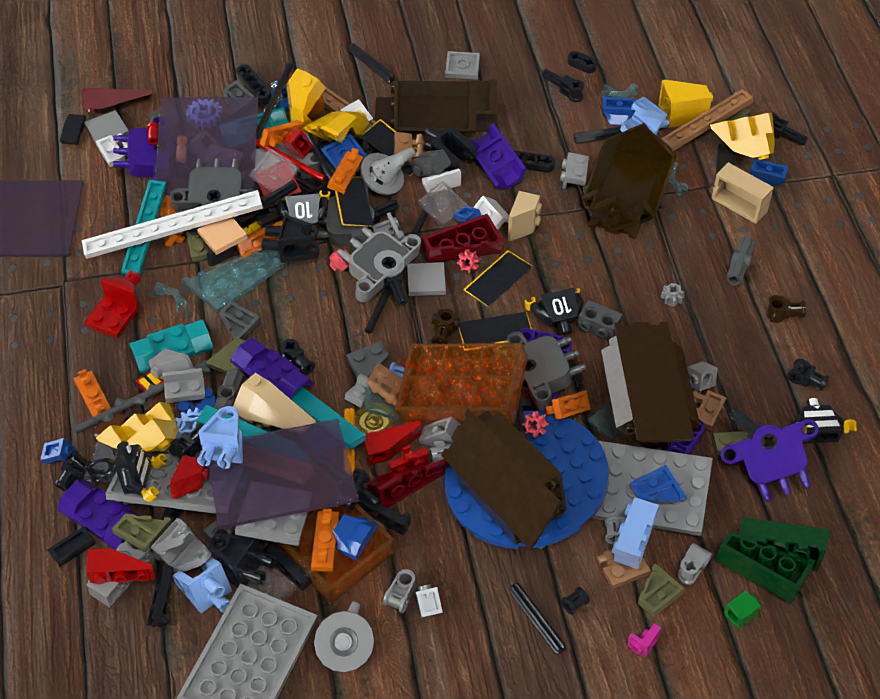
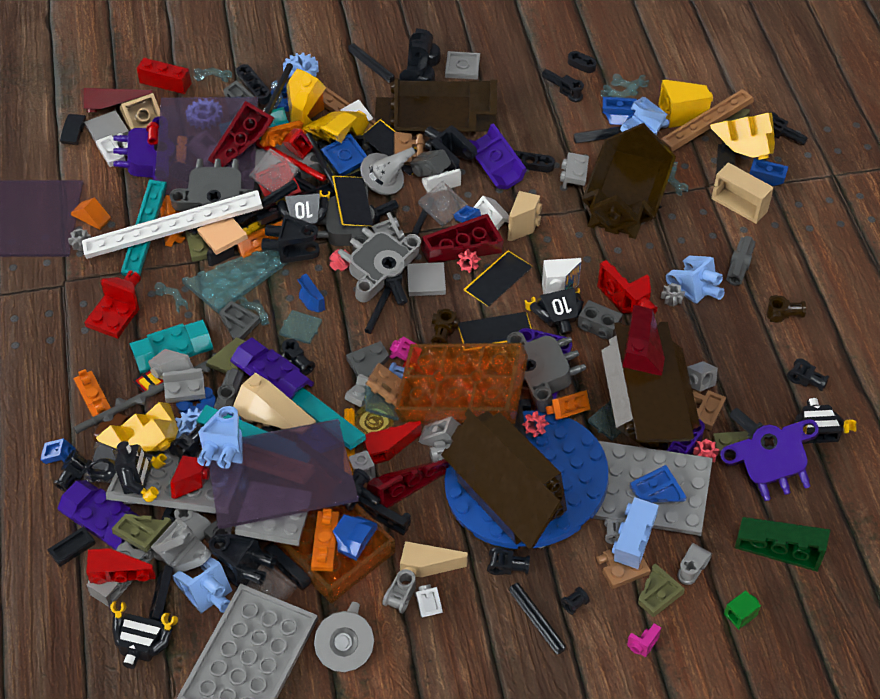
(77, 237): none -> light grey gear
(92, 213): none -> orange slope
(139, 636): none -> black torso
(140, 111): none -> tan slope
(164, 75): none -> red brick
(194, 521): none -> light grey piece
(200, 74): none -> clear light blue arm
(242, 132): none -> dark red wedge
(255, 306): none -> clear light blue arm
(300, 327): none -> clear light blue piece
(303, 63): none -> light blue gear
(310, 295): none -> blue slope
(345, 171): orange plate -> none
(363, 461): none -> light grey bracket
(400, 348): none -> dark pink bracket
(409, 459): red plate -> none
(421, 57): none -> black piece
(431, 560): none -> tan slope
(506, 562): none -> black connector
(560, 274): none -> white slope
(617, 80): none -> clear light blue arm
(621, 292): none -> red plate
(643, 343): none -> dark red wedge
(699, 280): none -> light blue piece
(706, 449): none -> coral gear
(765, 565): dark green wedge -> none

